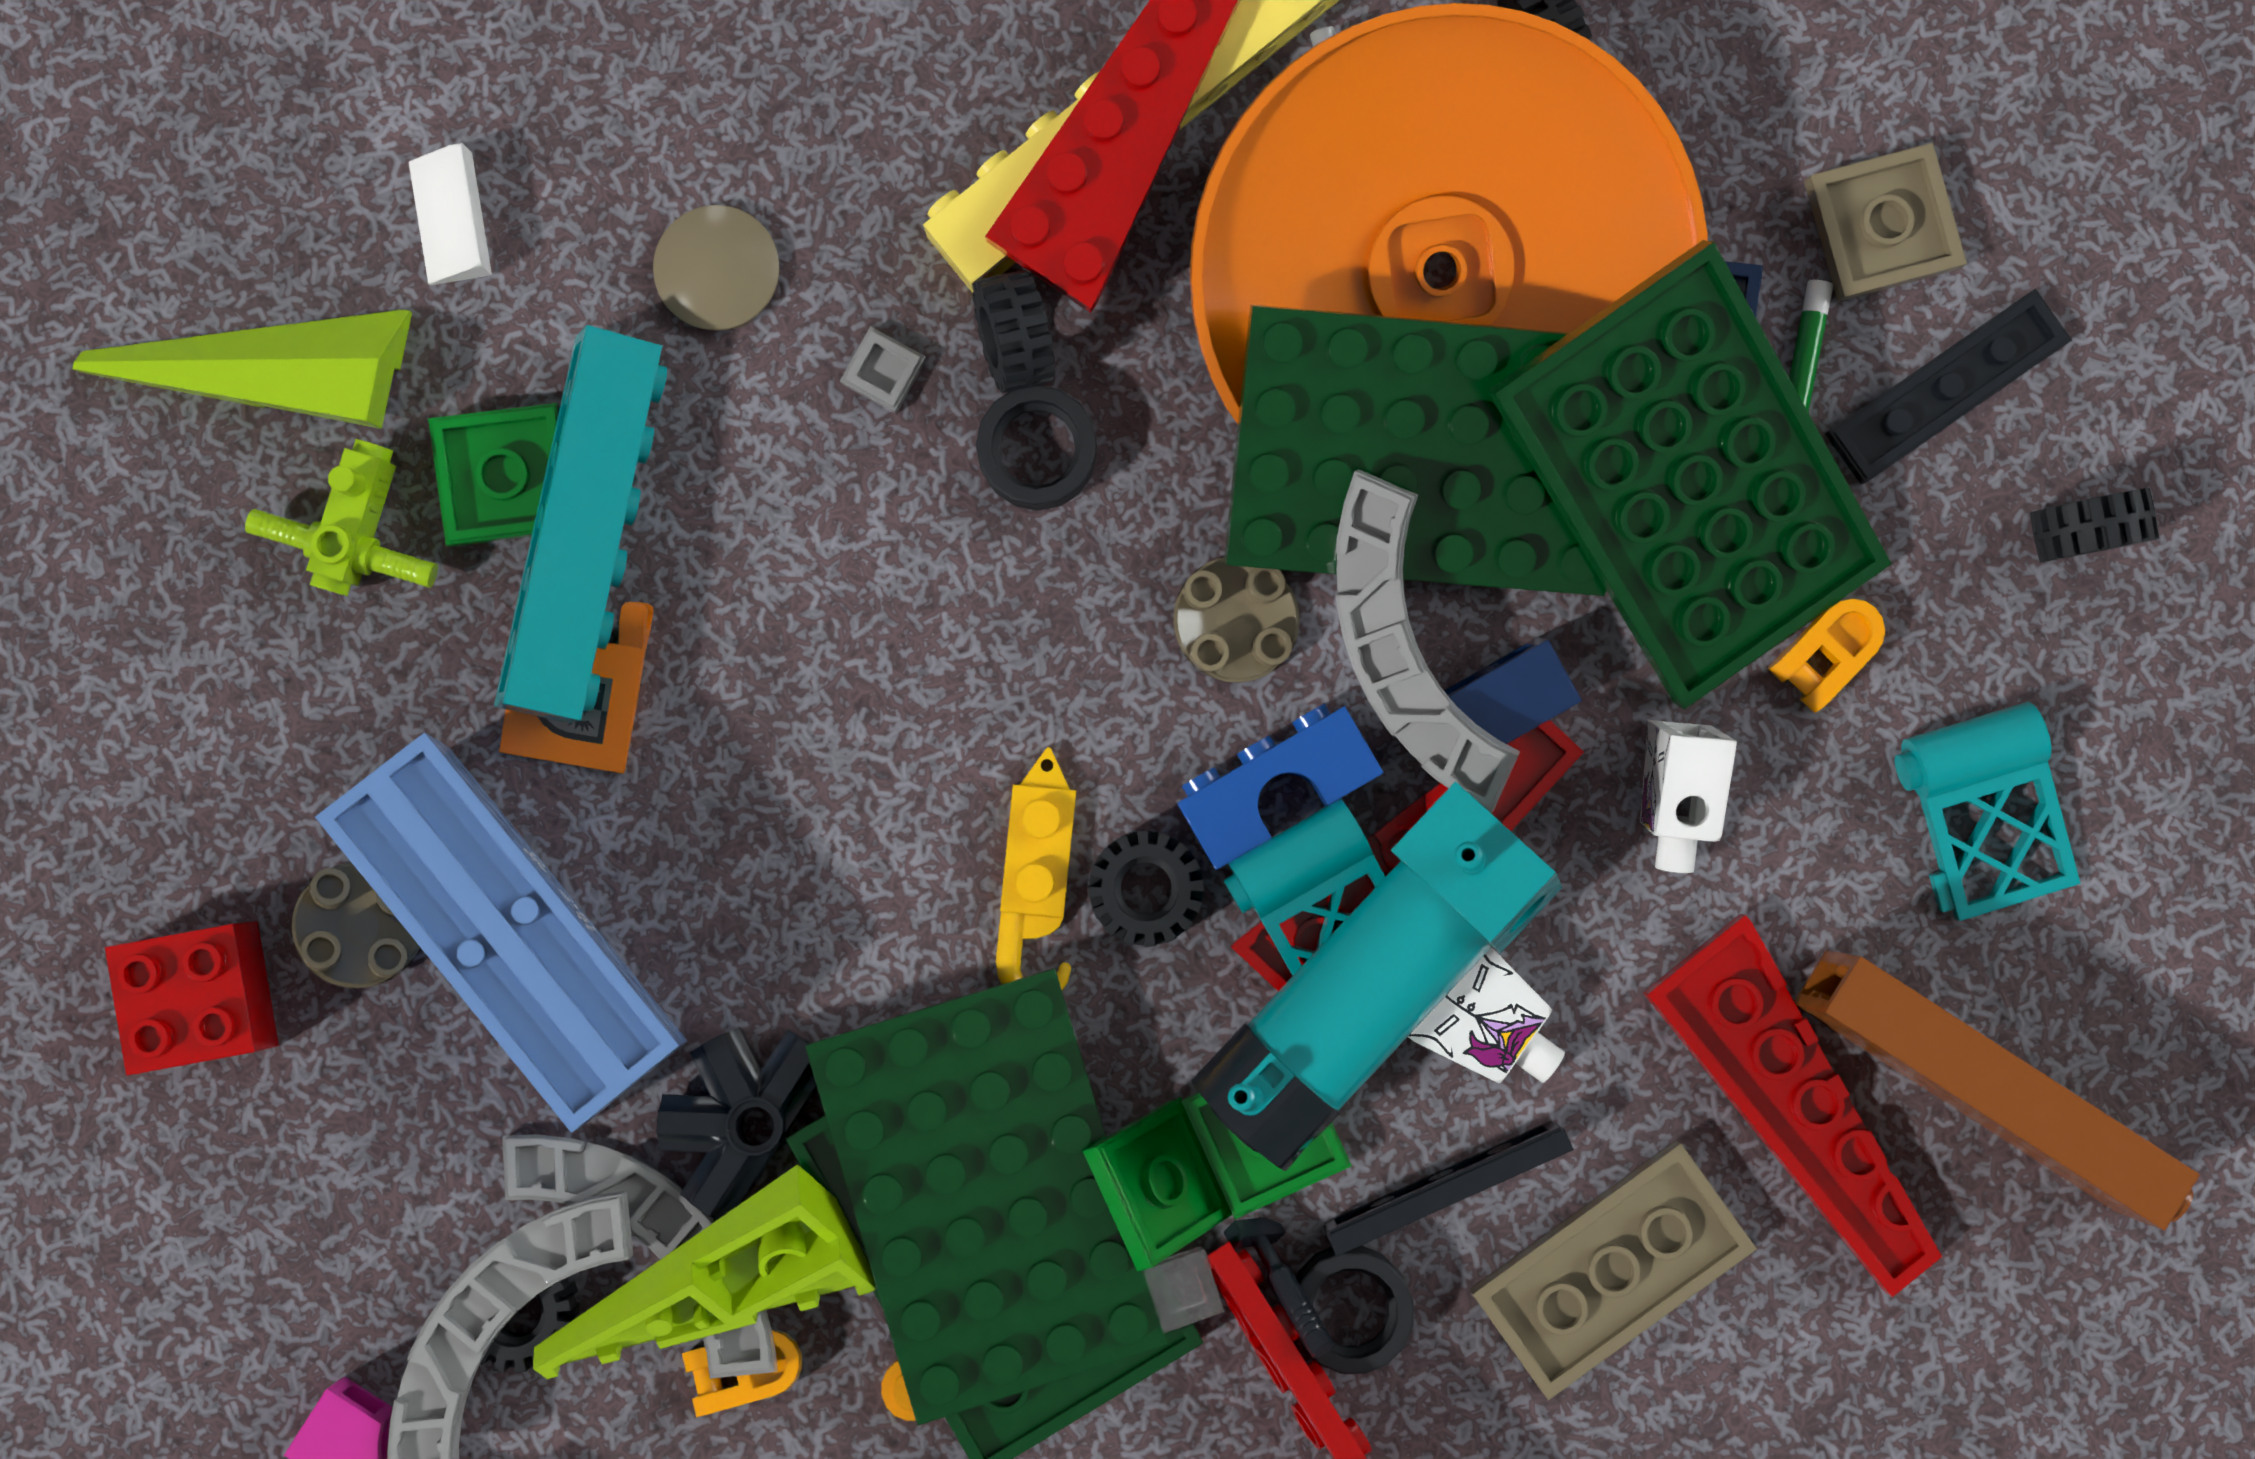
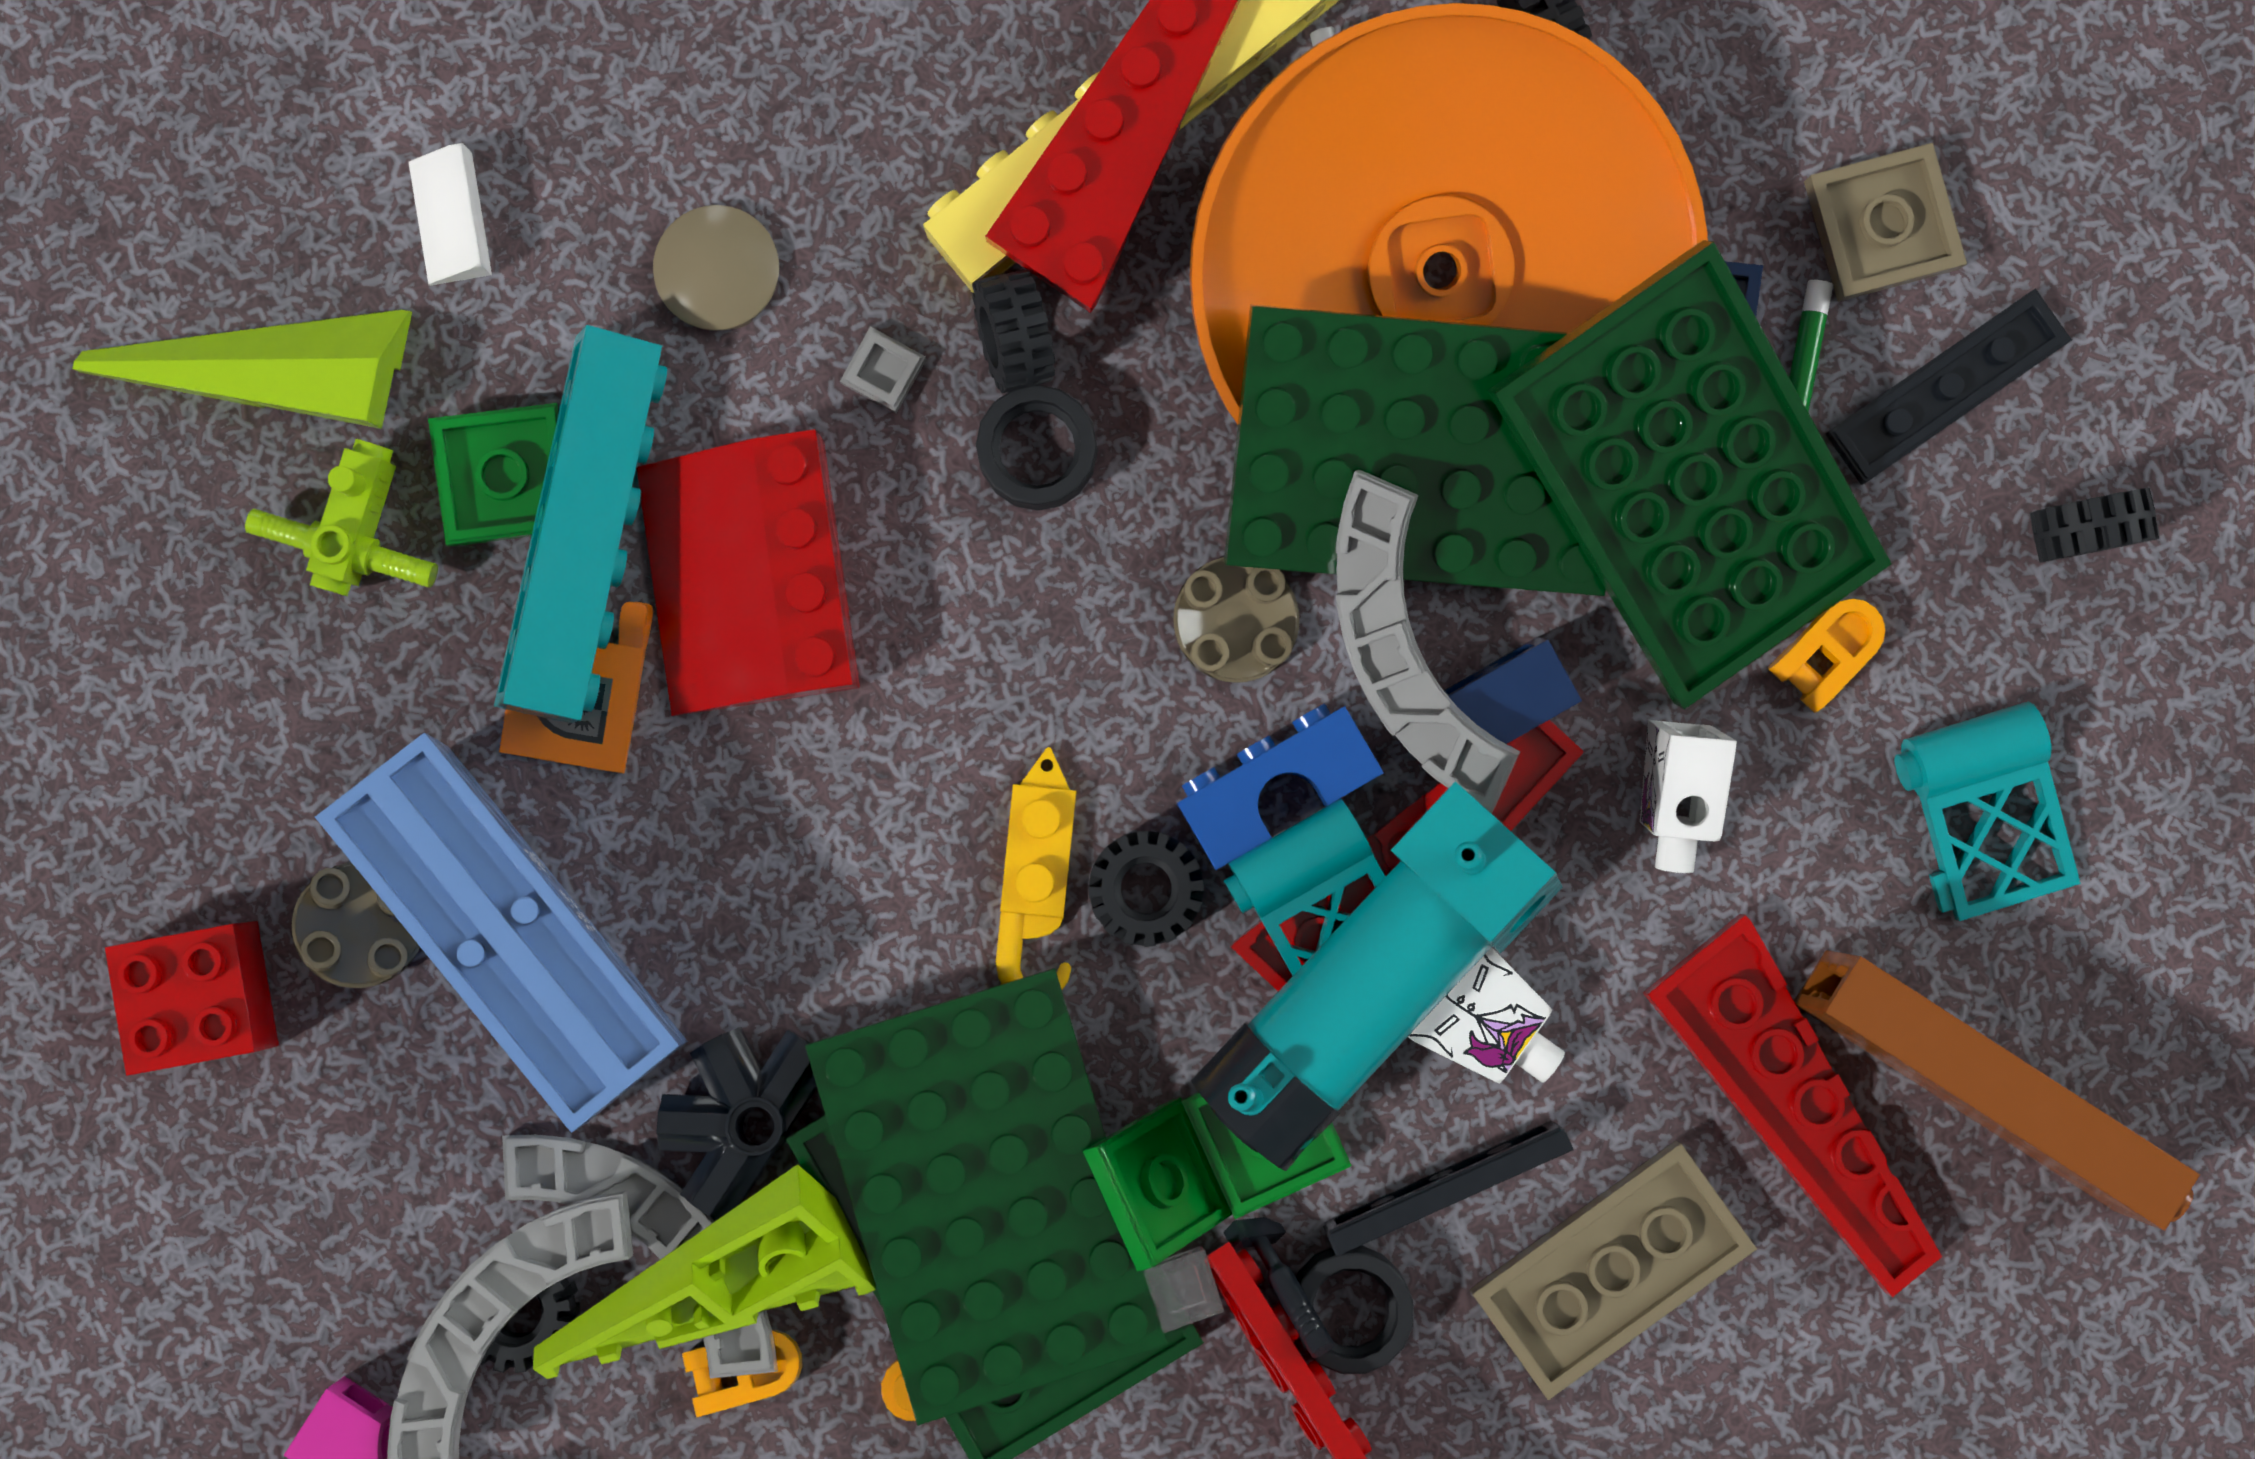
(748, 573): none -> red slope

